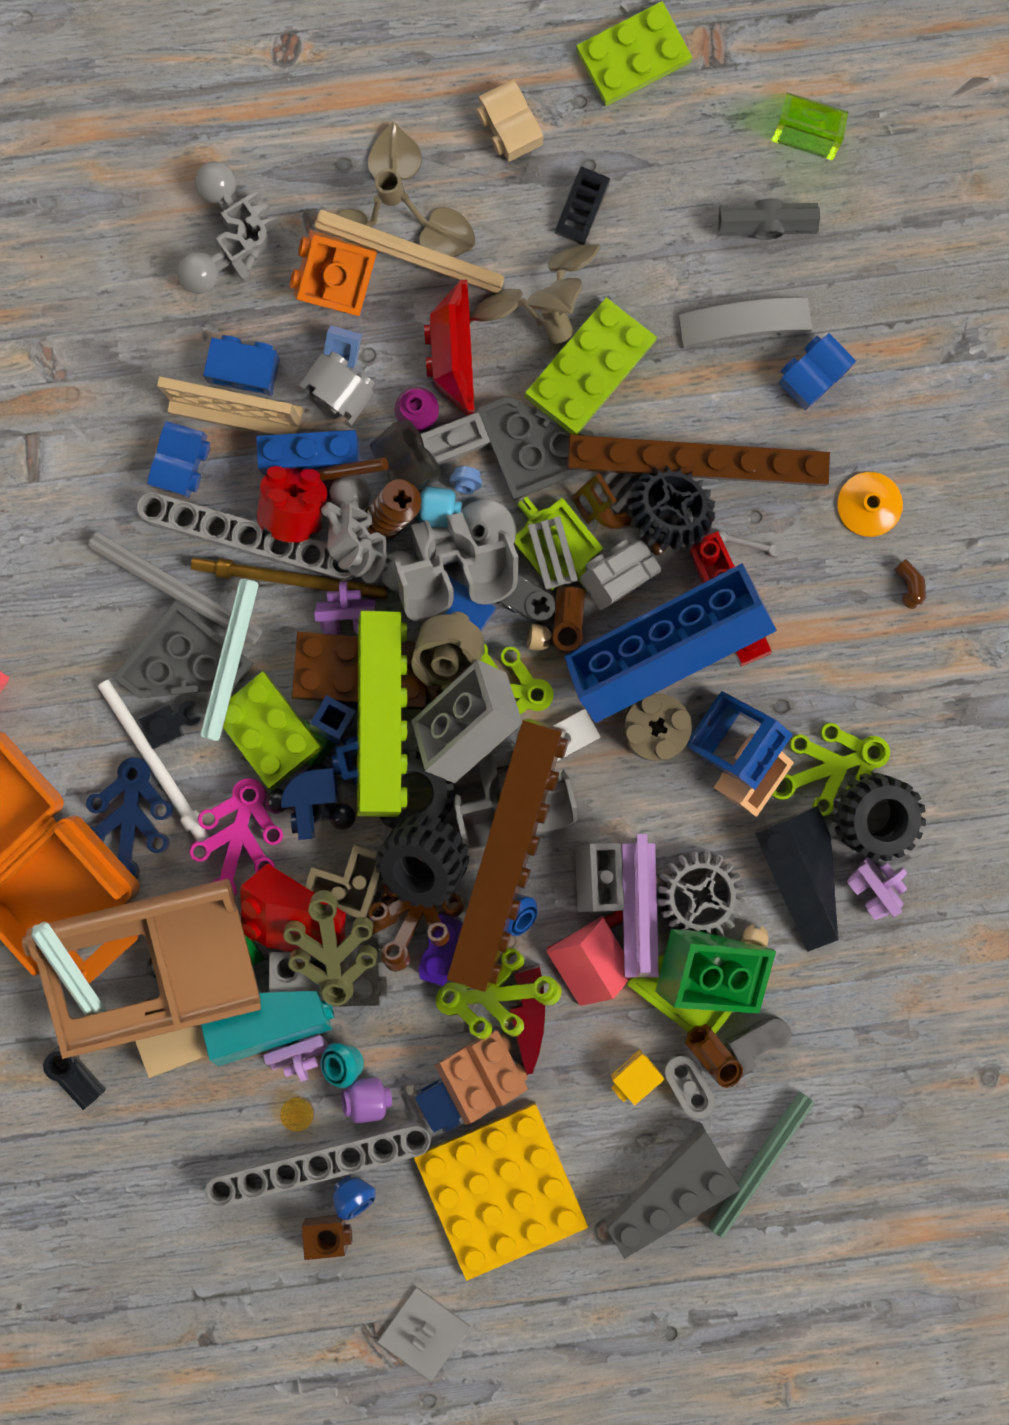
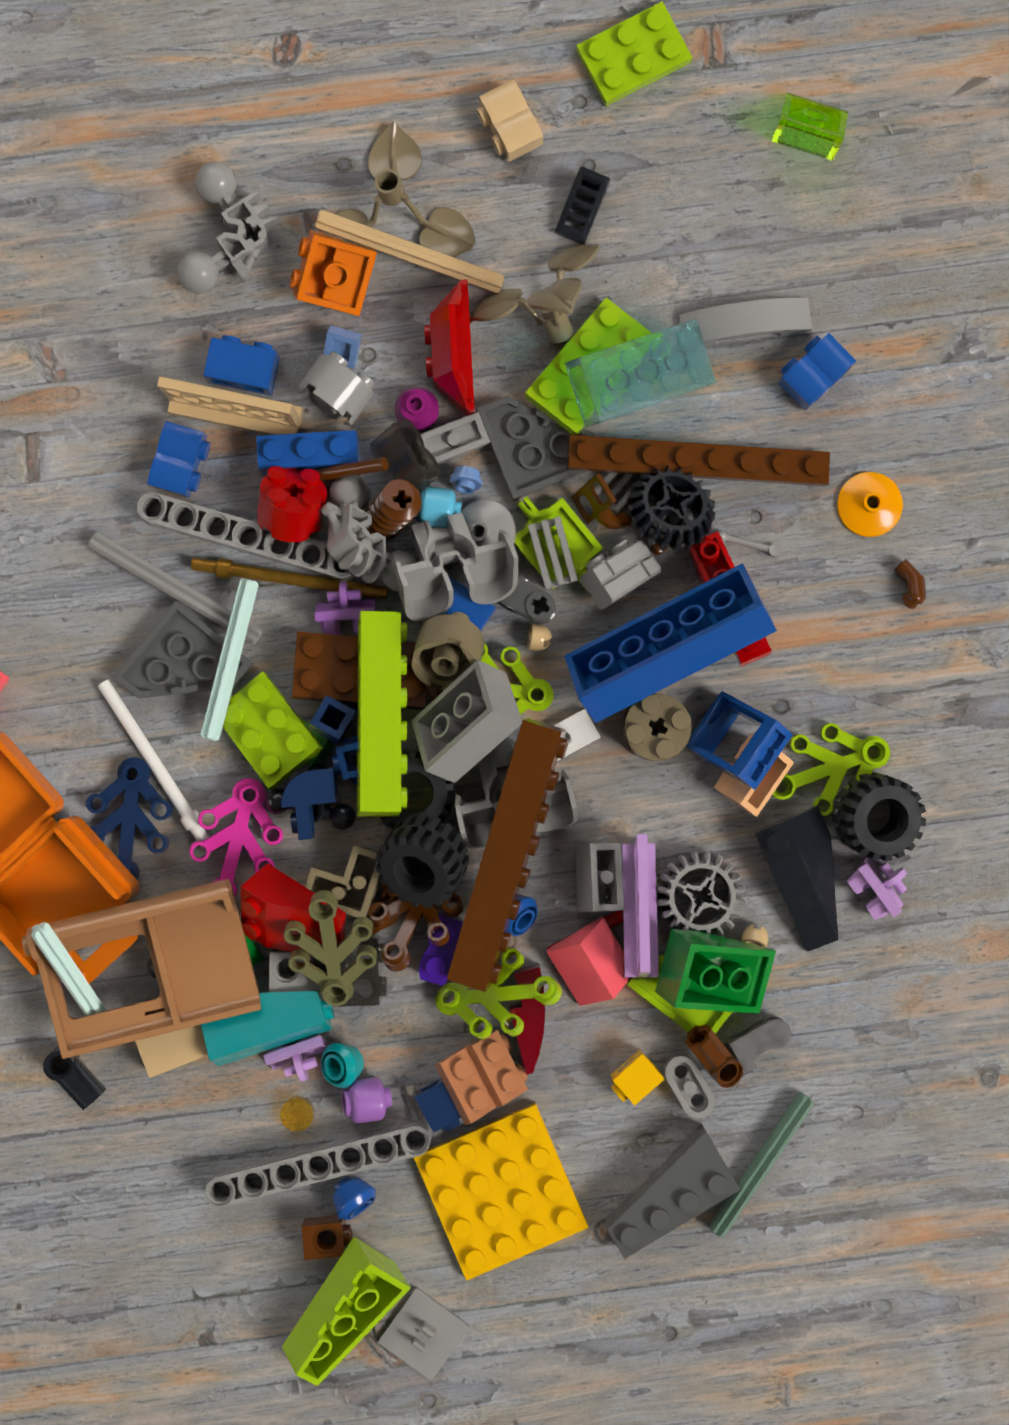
(165, 725): black plate -> none
(344, 1310): none -> lime wedge
(568, 615): reddish brown piece -> none
(640, 373): none -> clear light blue brick
(768, 219): dark grey piece -> none

